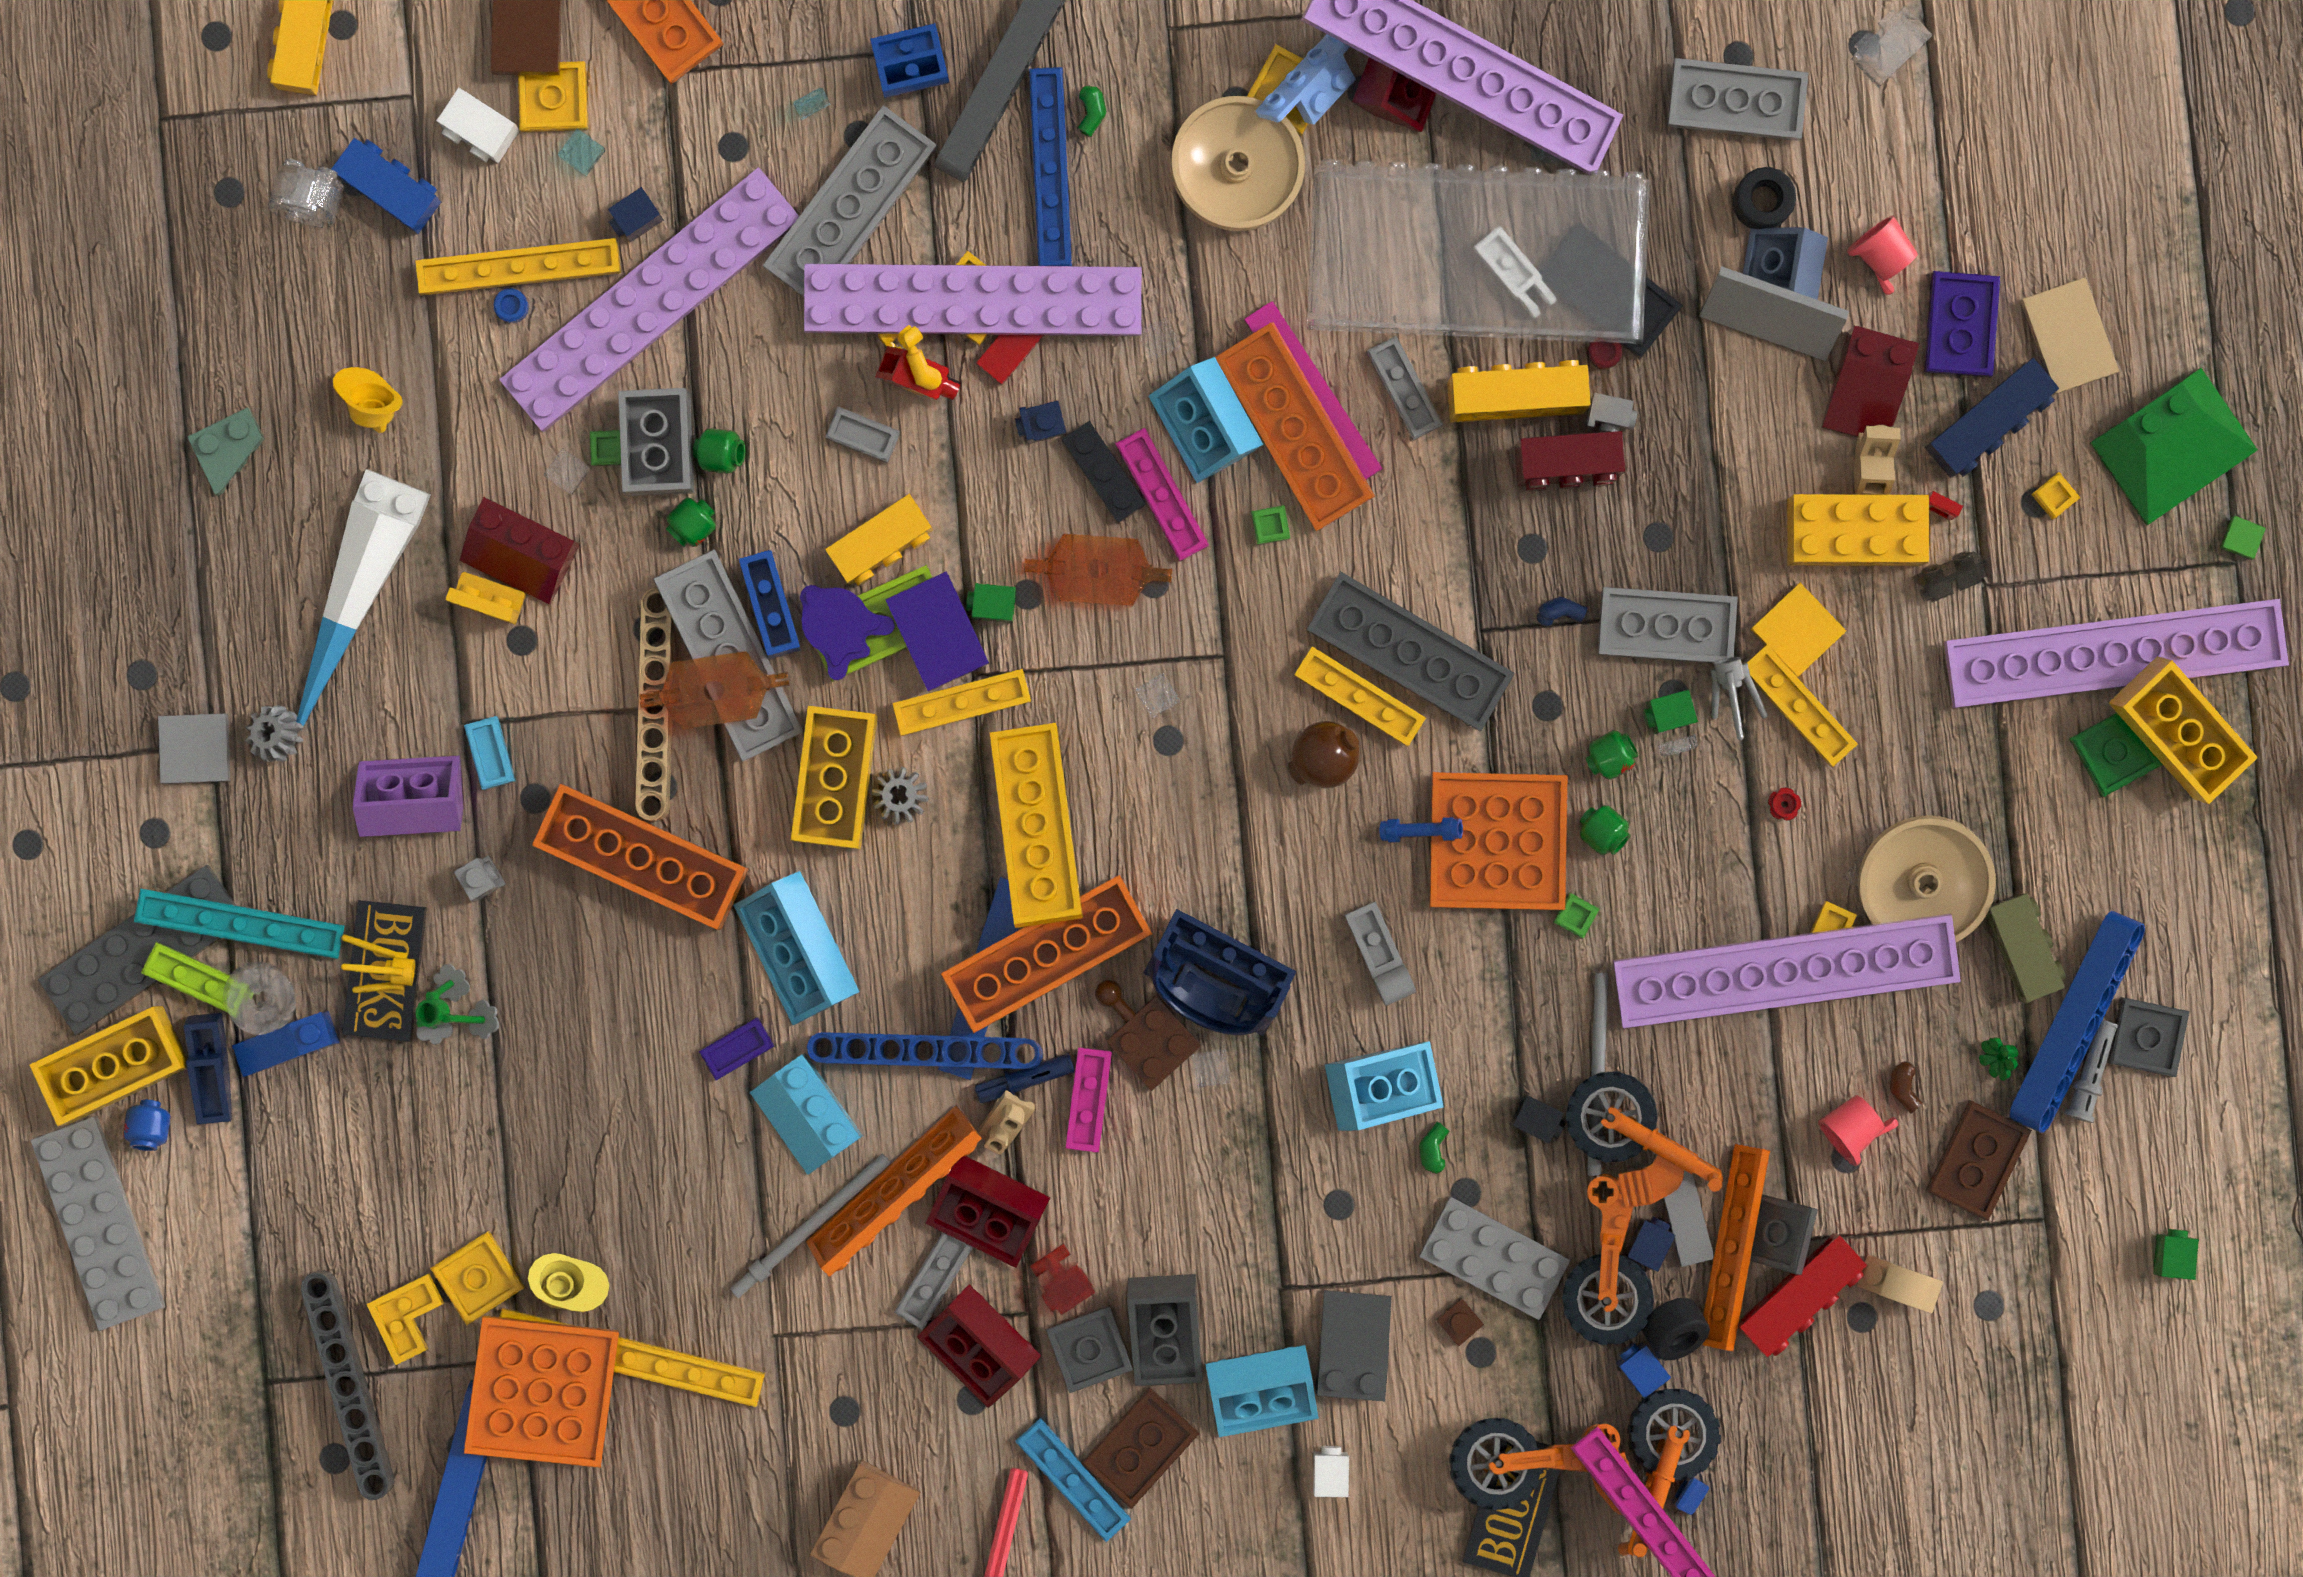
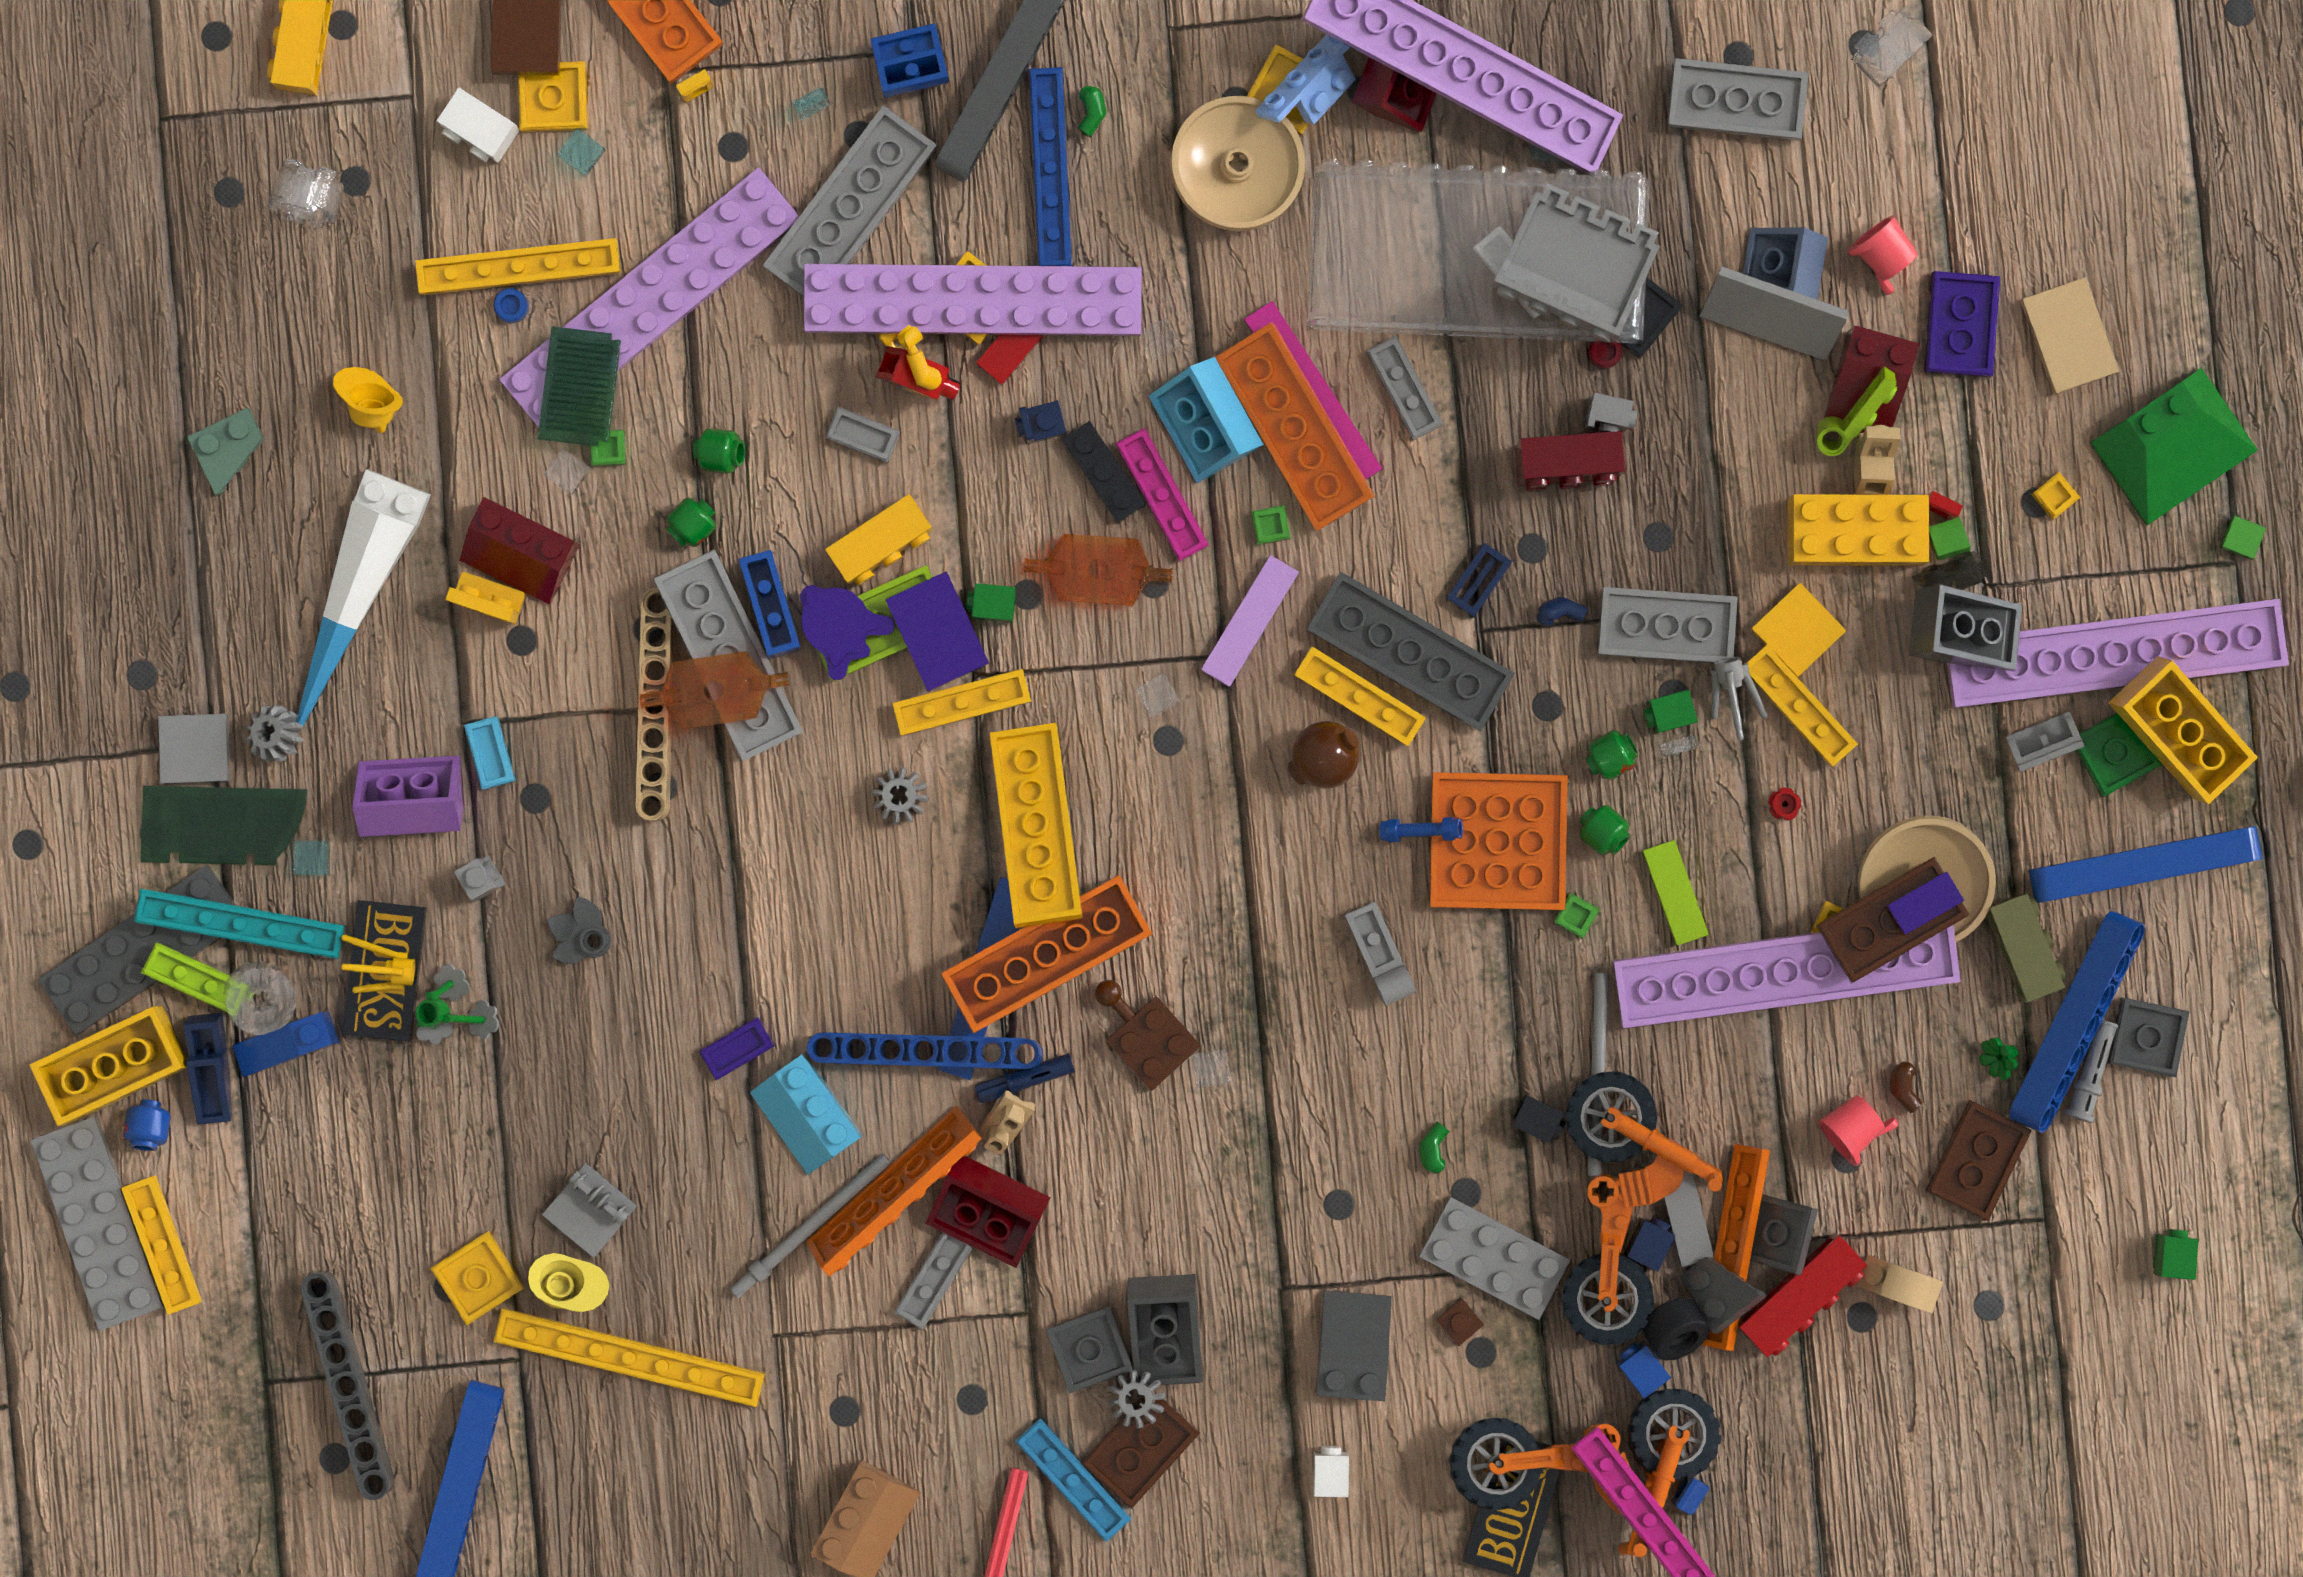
(161, 1244): none -> yellow plate
(219, 823): none -> clear green piece
(311, 858): none -> clear light blue tile
(387, 184): blue brick -> none
(396, 1314): yellow plate -> none
(541, 1391): orange plate -> none
(575, 930): none -> dark grey plate
(579, 387): none -> clear green window
(589, 1210): none -> light grey hinge
(634, 215): dark blue brick -> none
(640, 857): orange brick -> none
(656, 442): light grey brick -> none
(695, 86): none -> yellow tile
(796, 948): medium azure slope -> none
(834, 777): yellow brick -> none
(979, 1346): dark red slope -> none
(1067, 1286): clear red brick -> none
(1088, 1099): dark pink plate -> none
(1130, 1408): none -> light grey gear
(1206, 998): dark blue piece -> none
(1250, 621): none -> lavender tile
(1262, 1391): medium azure slope -> none
(1383, 1086): medium azure slope -> none
(1462, 604): none -> dark blue tile
(1518, 392): yellow brick -> none
(1577, 263): none -> light grey hinge
(1675, 892): none -> lime tile
(1720, 1293): none -> dark grey wing
(1770, 178): black tyre -> none
(1861, 415): none -> lime plate
(1866, 932): none -> reddish brown tile
(1925, 903): none -> dark purple tile
(1949, 539): none -> bright green tile
(1965, 628): none -> dark grey slope
(1993, 417): dark blue brick -> none
(2045, 741): none -> light grey hinge
(2145, 864): none -> blue beam

